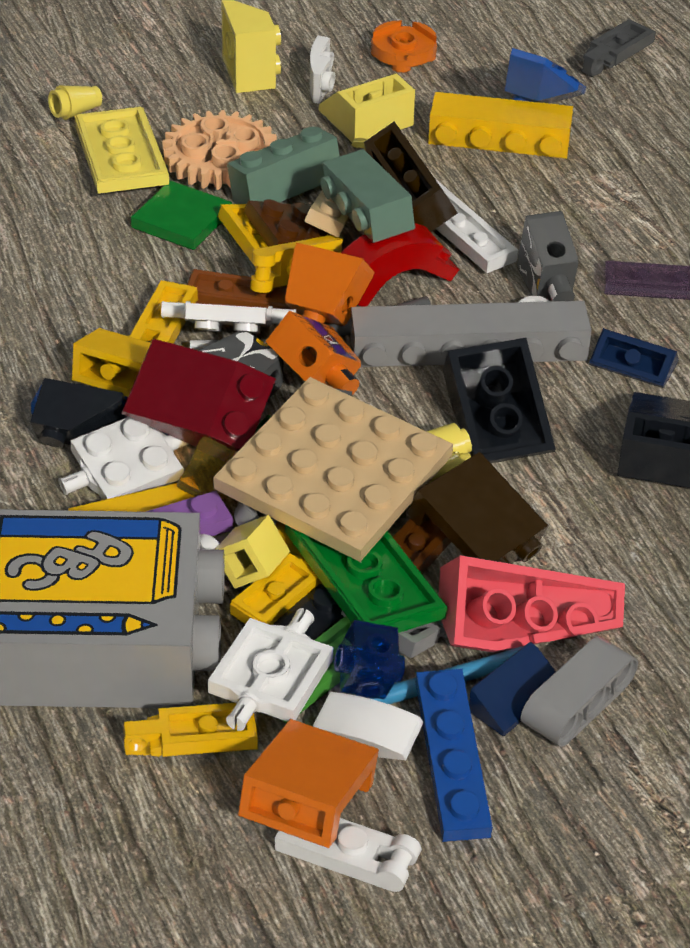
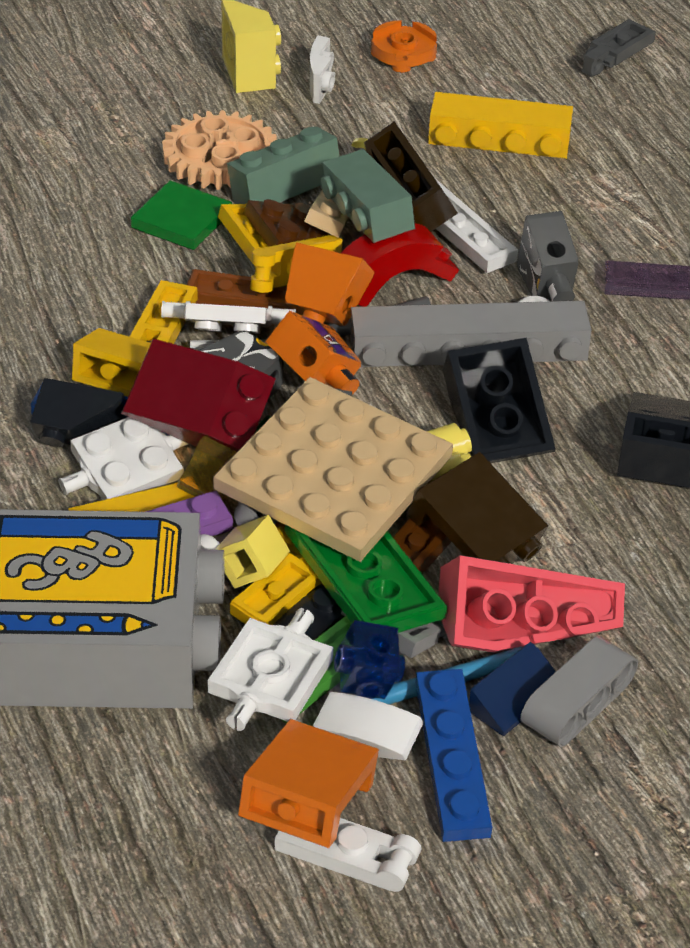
(73, 100): light yellow cone -> none
(121, 150): light yellow tile -> none
(188, 732): yellow hinge -> none
(371, 107): light yellow slope -> none
(539, 79): blue wedge -> none
(634, 358): dark blue slope -> none

